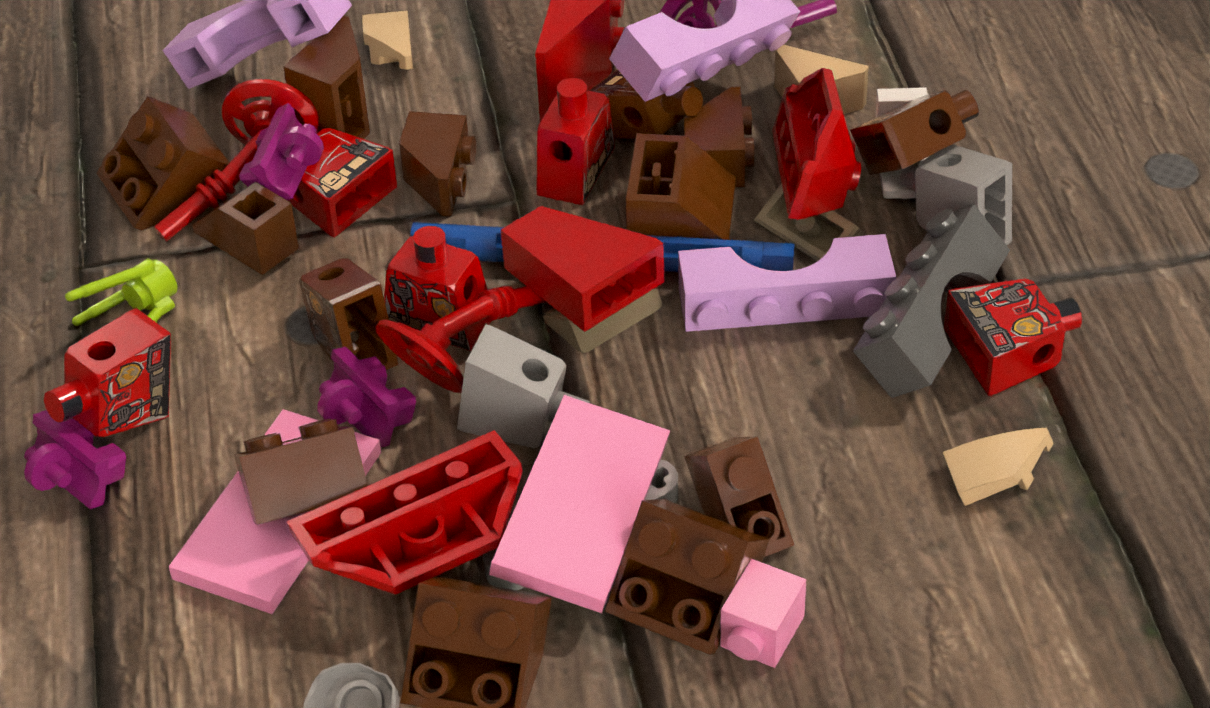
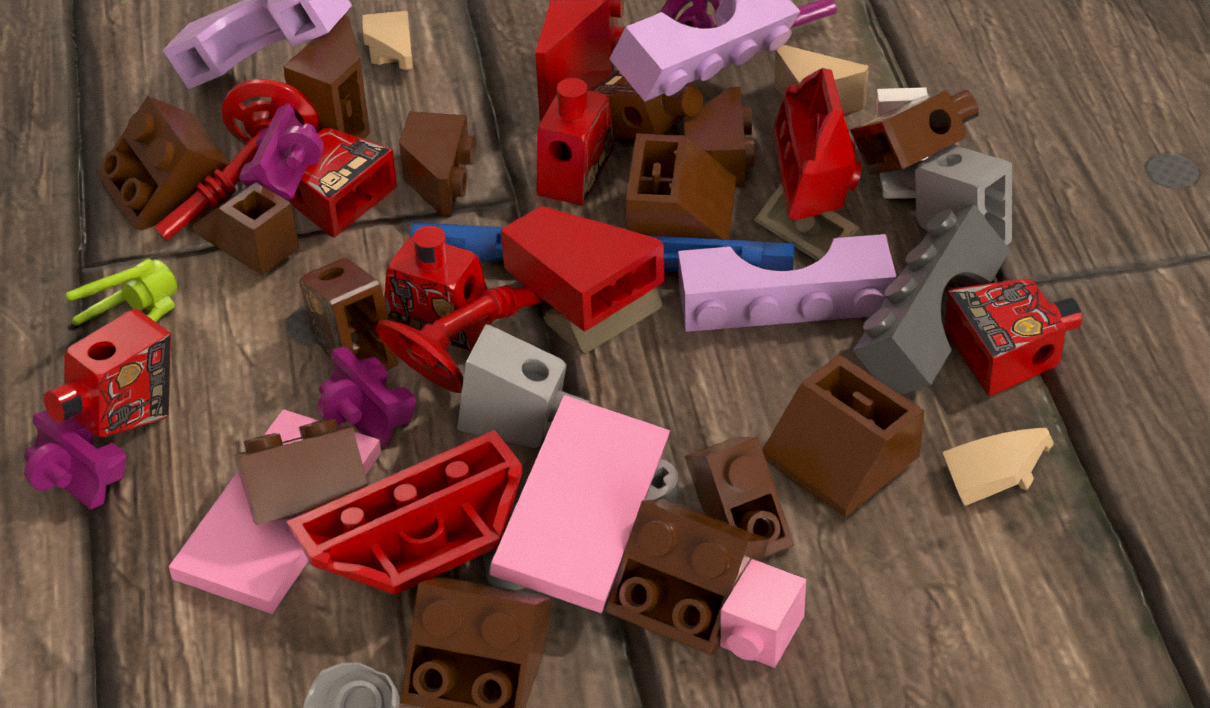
(845, 435): none -> reddish brown slope

